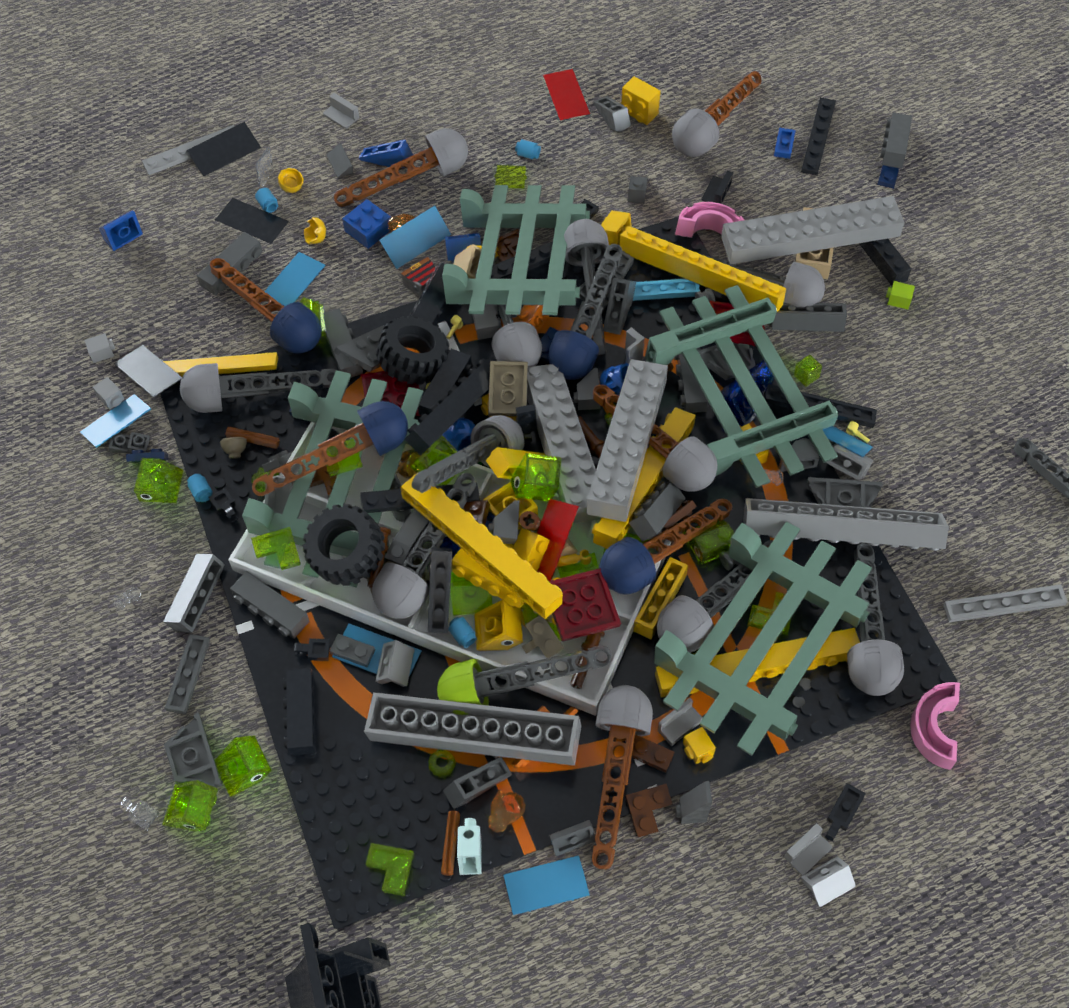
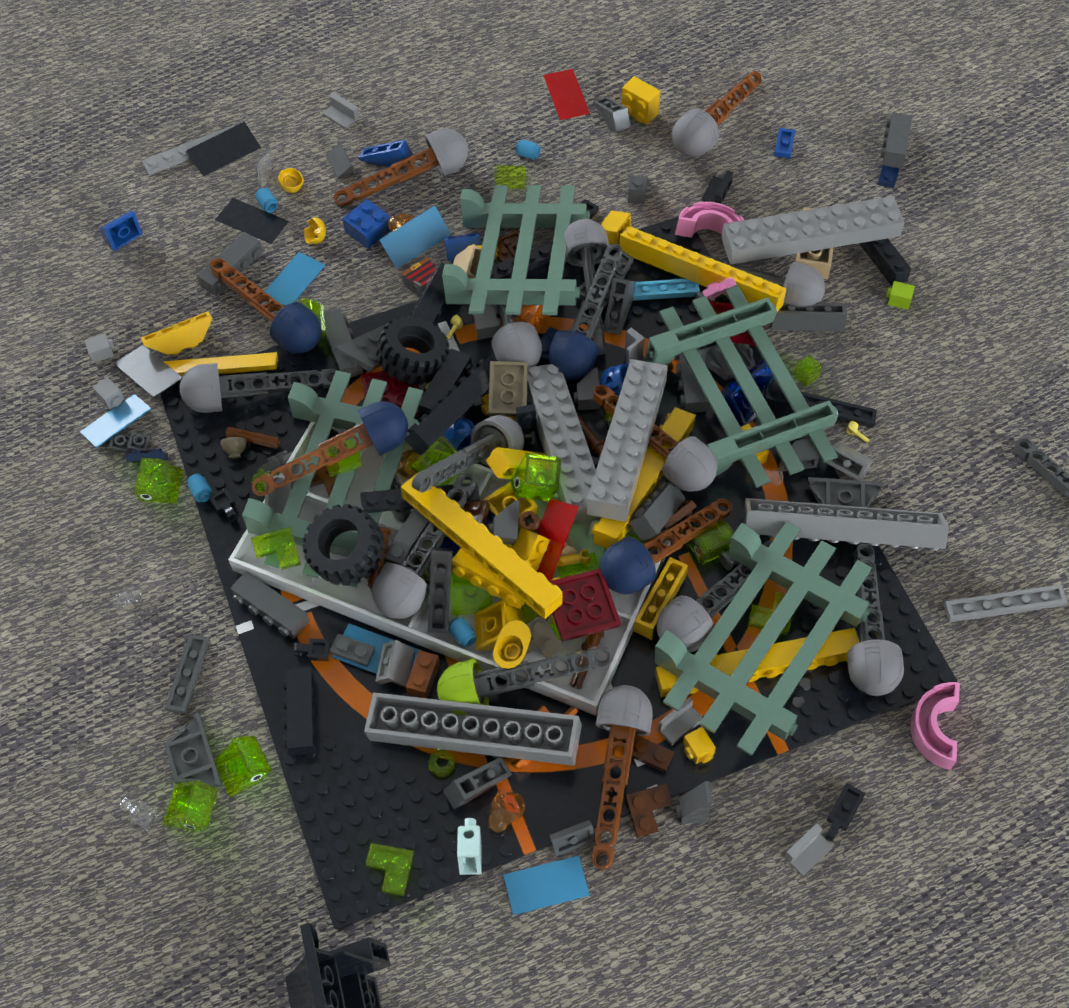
(179, 336): none -> yellow wedge
(194, 593): dark grey brick -> none
(423, 675): none -> dark orange brick
(450, 843): dark orange axle -> none
(512, 644): none -> yellow piece
(716, 289): none -> bright pink plate
(818, 136): black plate -> none
(829, 880): panel -> none
(847, 441): dark azure piece -> none

